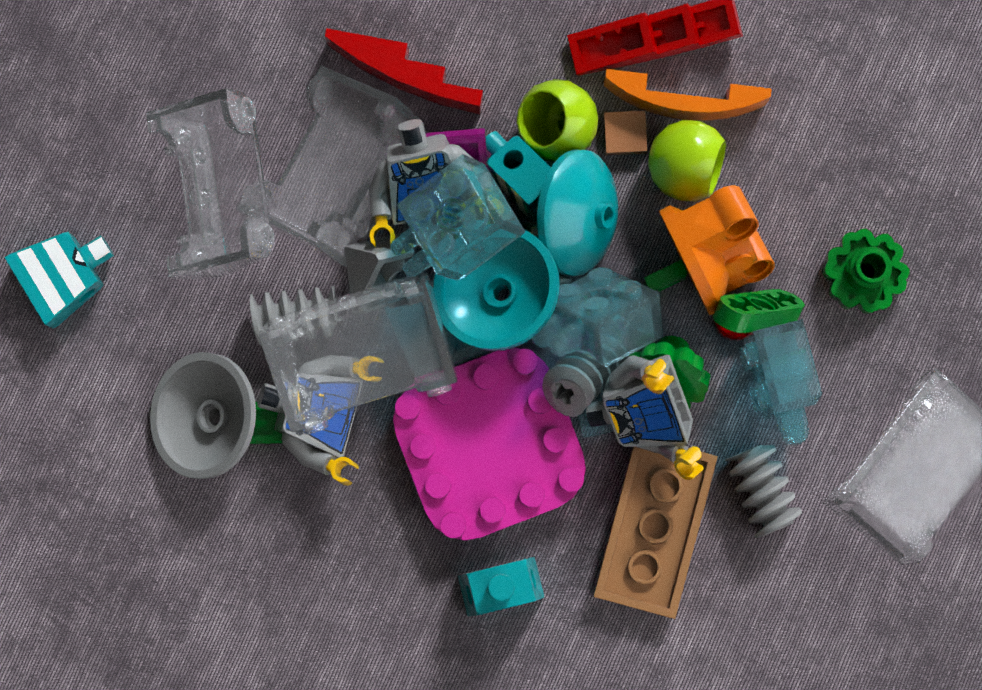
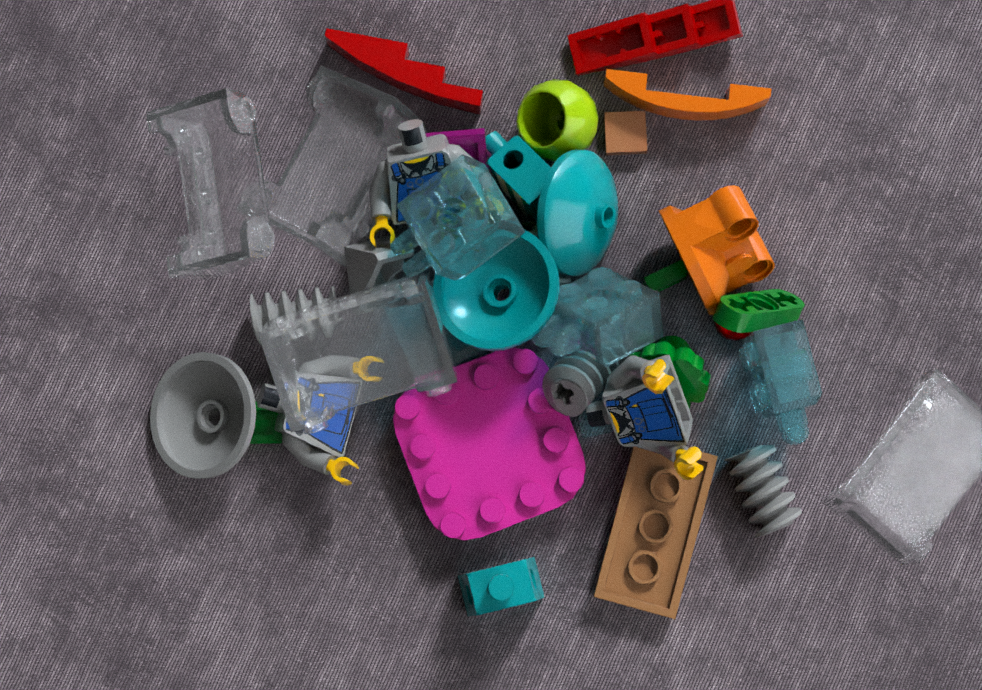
(59, 274): teal torso -> none
(687, 160): lime helmet -> none
(851, 286): green plant -> none

